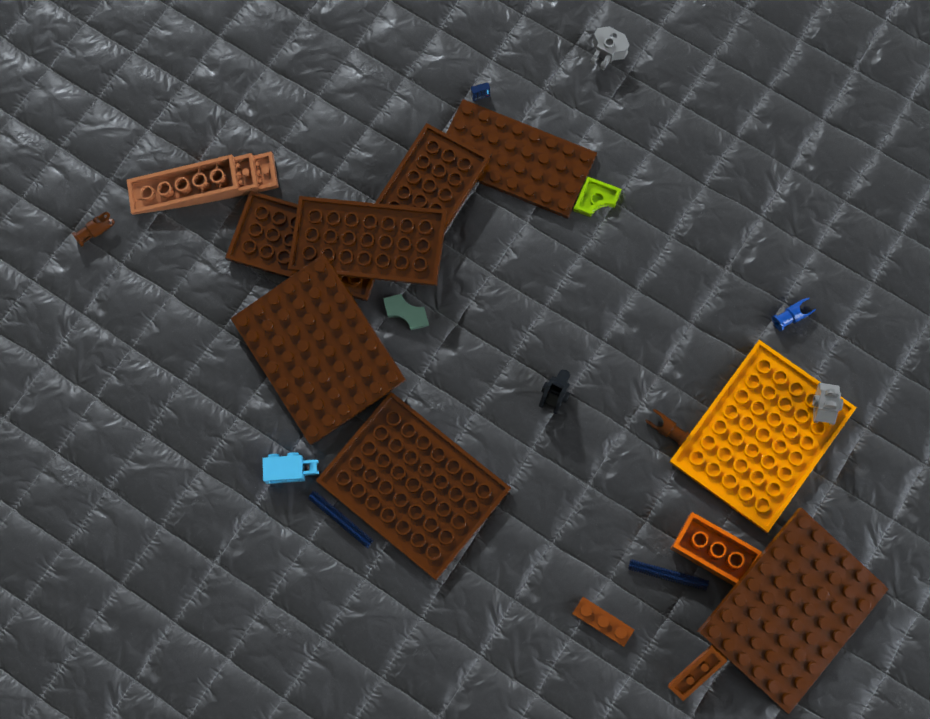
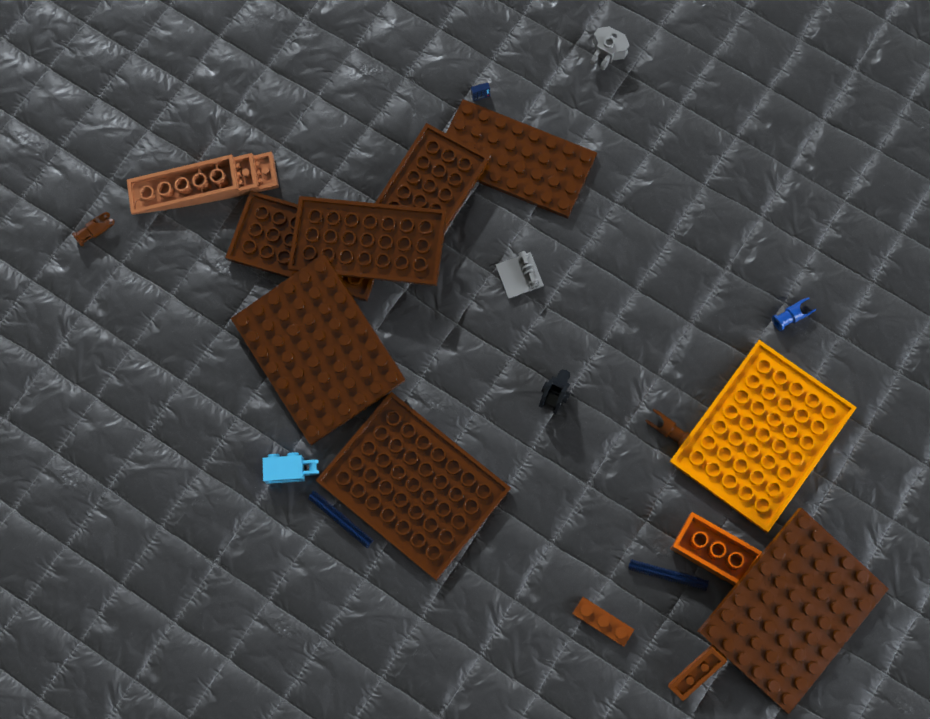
(412, 315): sand green tile -> none
(519, 275): none -> light grey hinge
(595, 196): lime tile -> none
(827, 403): light grey hinge -> none

